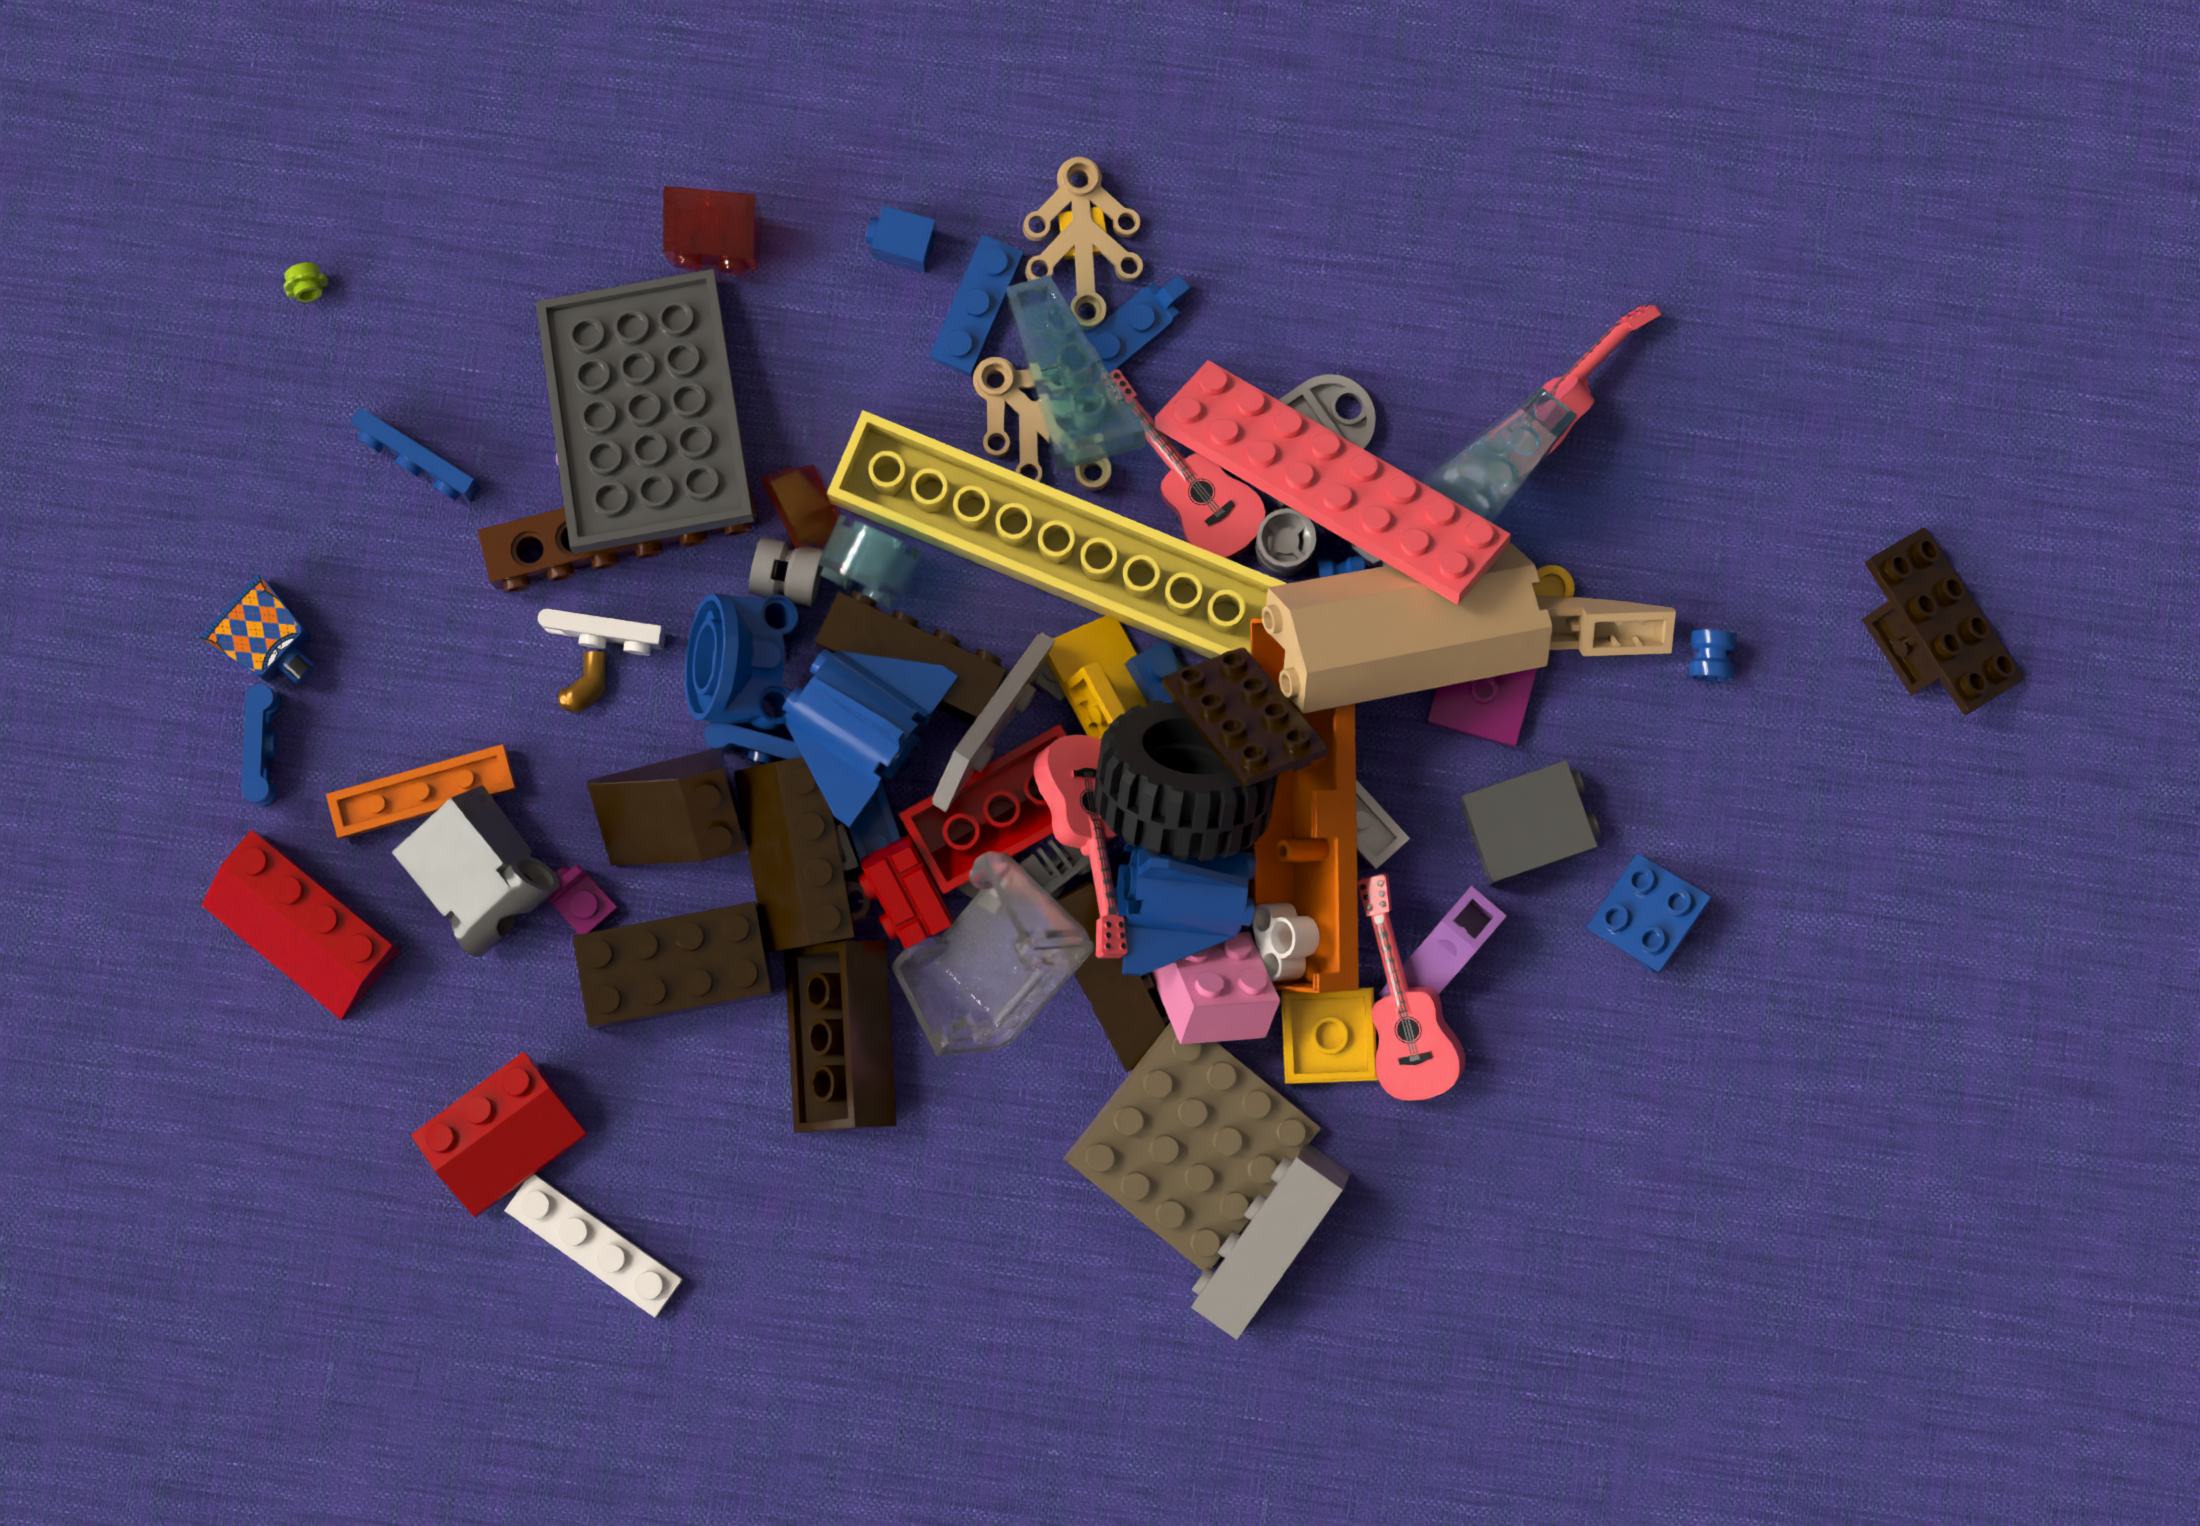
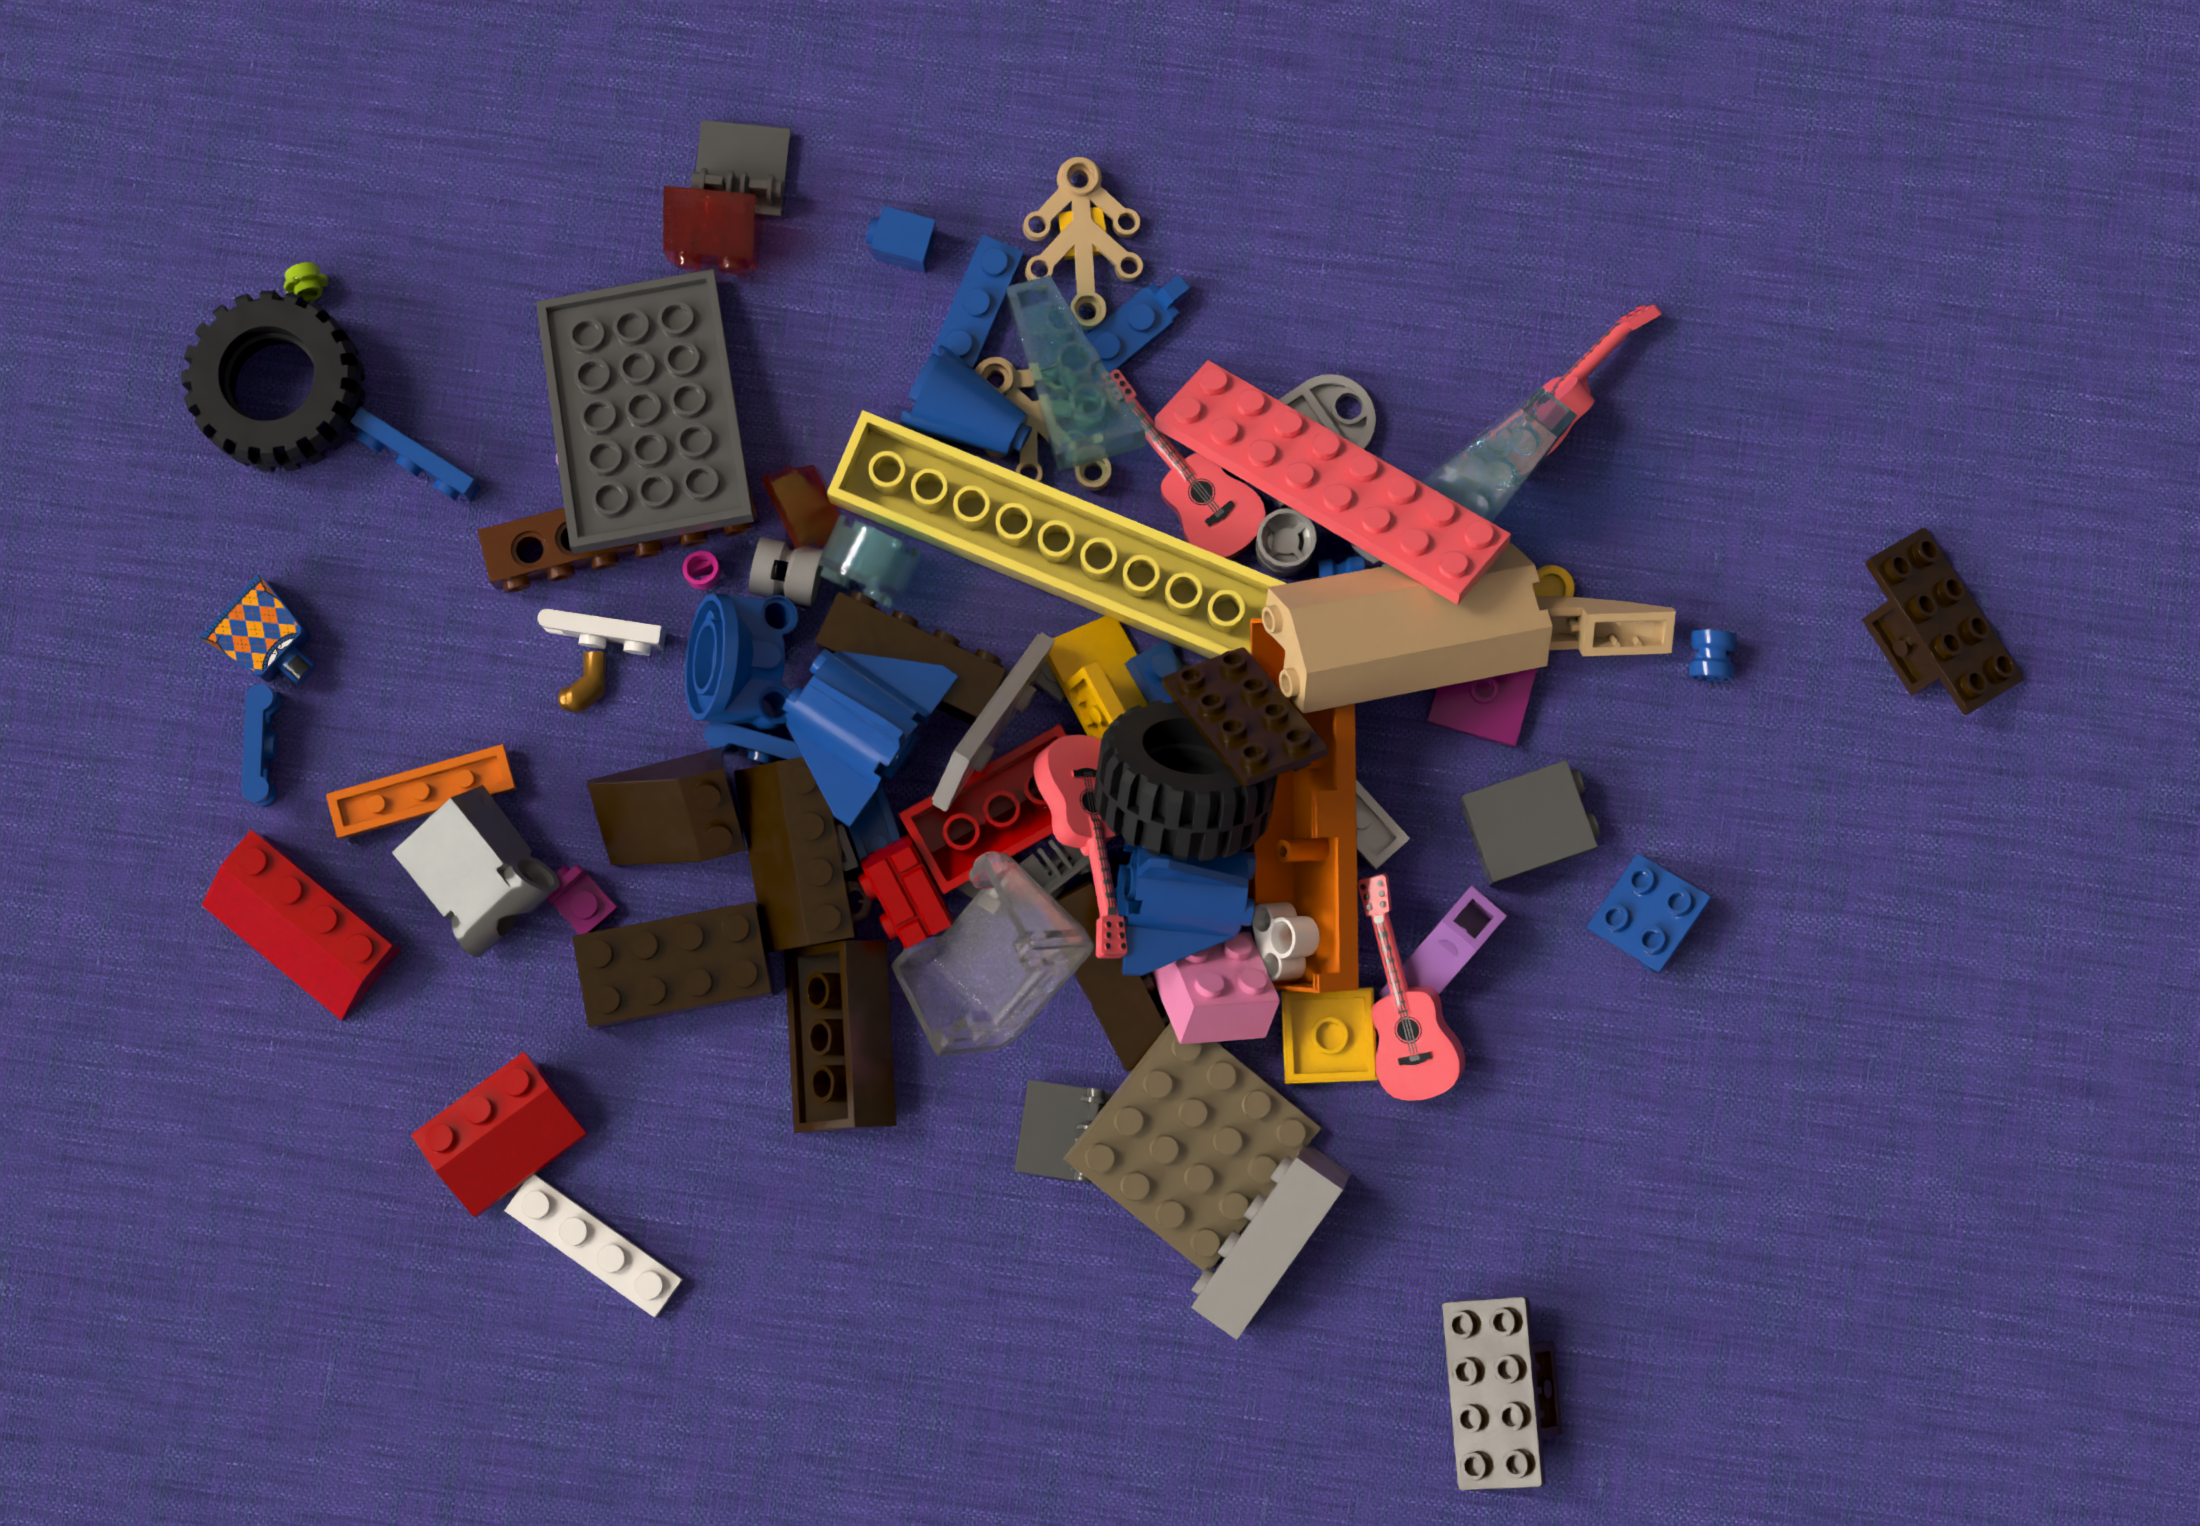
(233, 340): none -> black tyre
(698, 564): none -> dark pink hinge
(743, 161): none -> dark grey hinge
(964, 407): none -> blue cone
(1052, 1124): none -> dark grey hinge
(1499, 1393): none -> bracket

